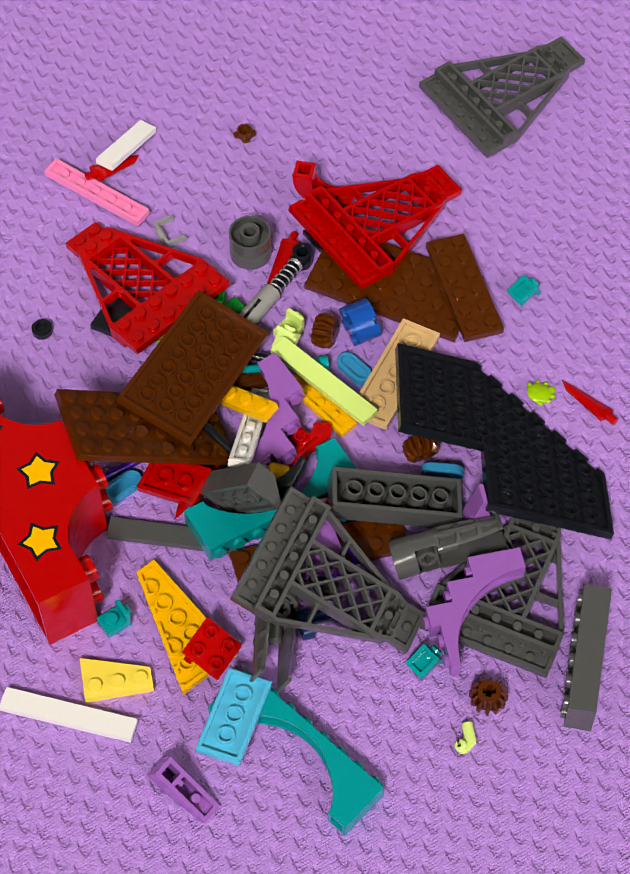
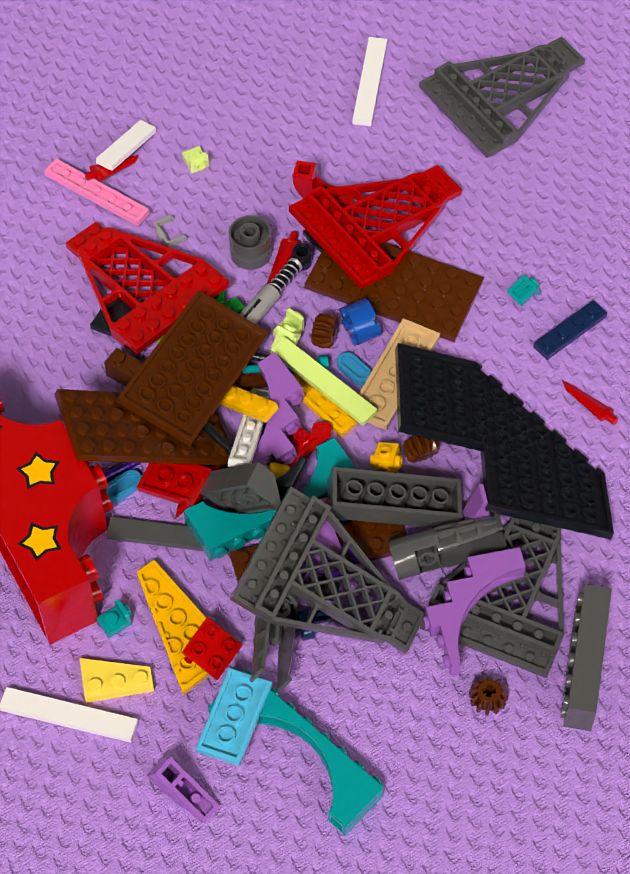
(42, 329): black tile -> none
(121, 366): none -> reddish brown brick
(195, 159): none -> yellowish green bracket
(244, 133): reddish brown plate -> none
(369, 81): none -> white tile
(386, 457): none -> yellow brick
(425, 660): teal bracket -> none
(442, 470): dark azure tile -> none
(464, 288): reddish brown plate -> none
(468, 740): yellowish green arm -> none
(540, 392): lime piece -> none
(570, 330): none -> dark blue plate

